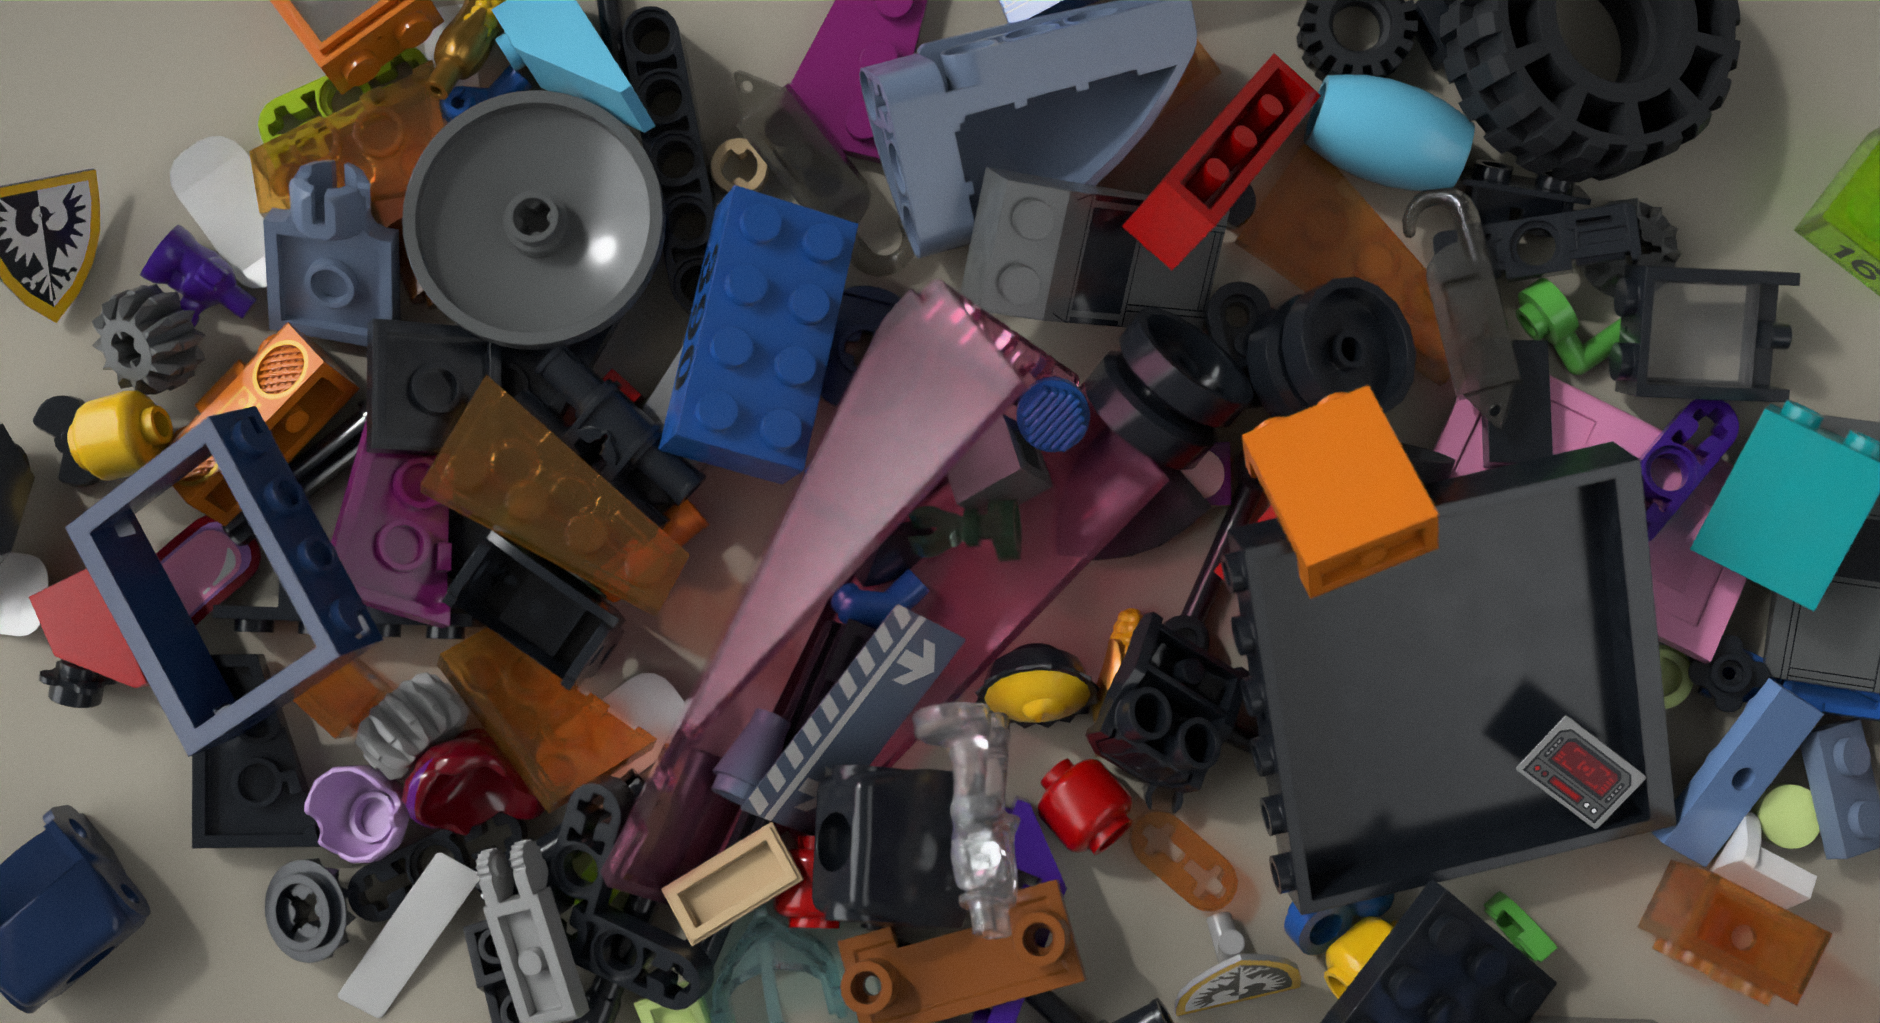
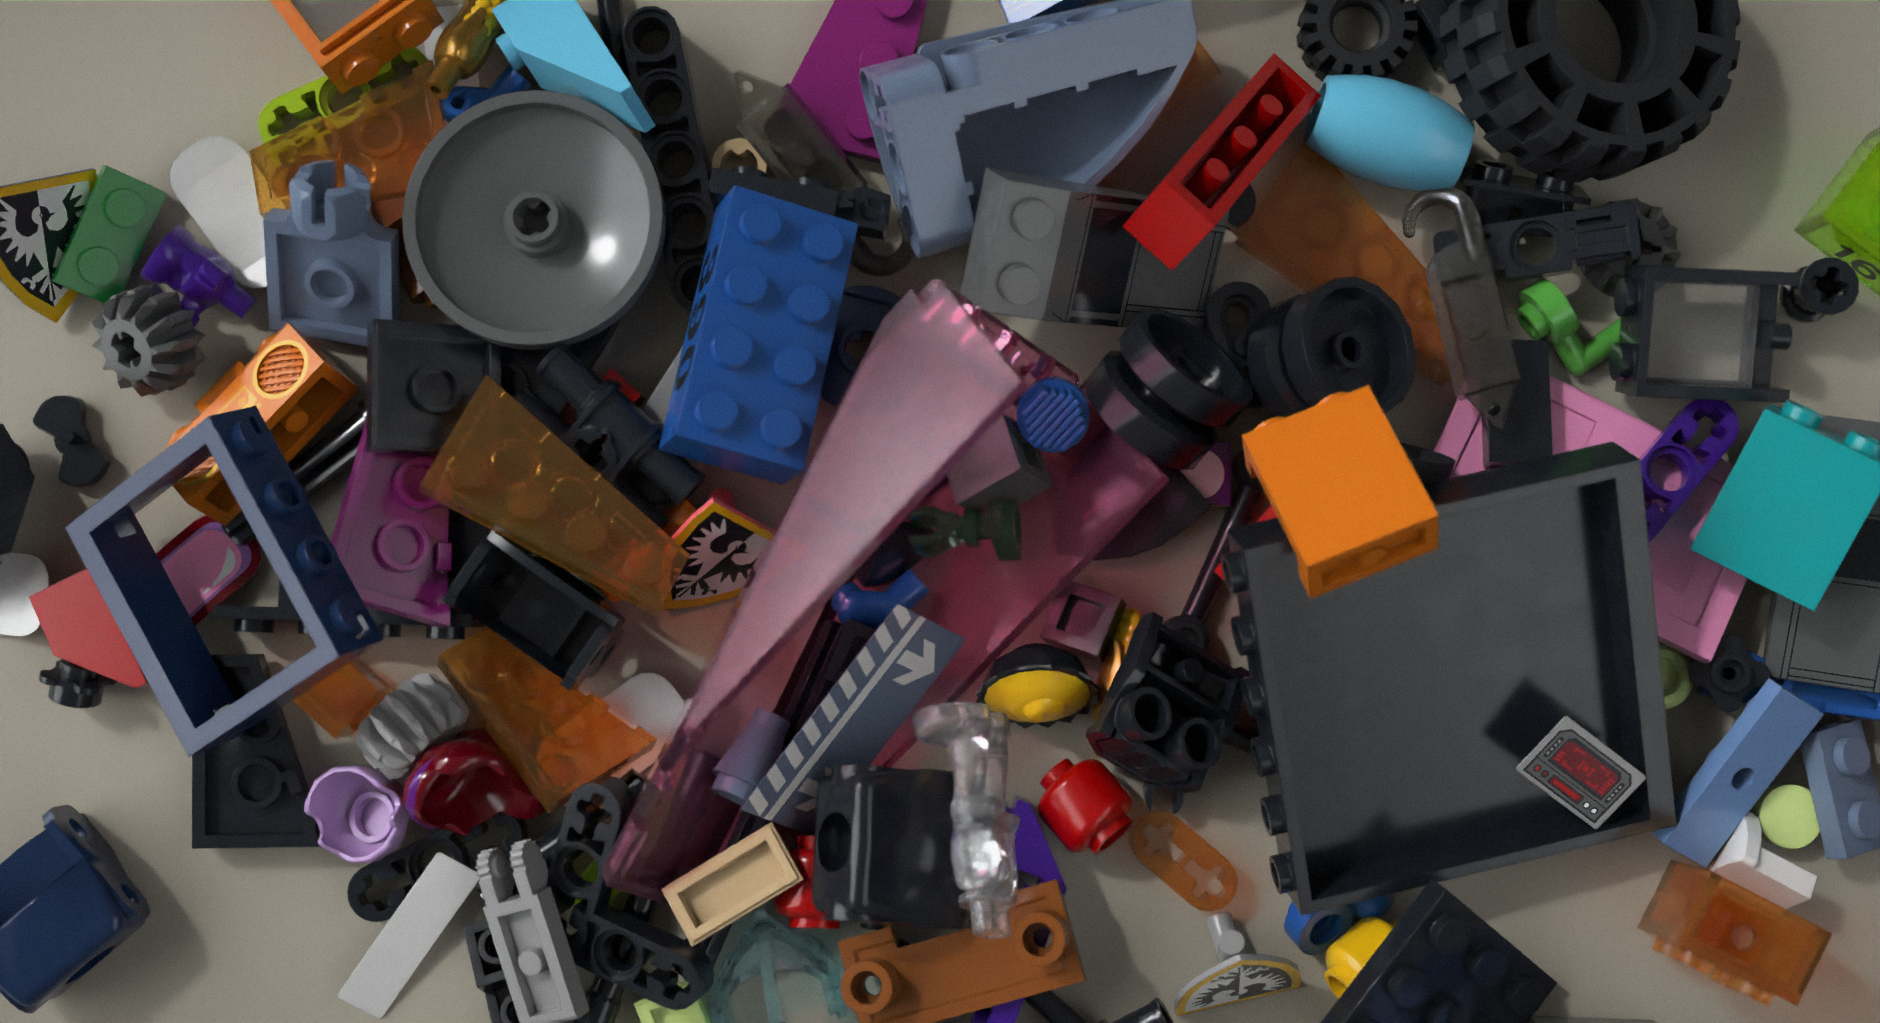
(108, 235): none -> green plate
(118, 434): yellow head -> none
(289, 912): black gear -> none
(721, 552): none -> shield
(863, 205): none -> black hinge
(1083, 620): none -> plate
(1519, 927): bright green tile -> none
(1832, 278): none -> black bush

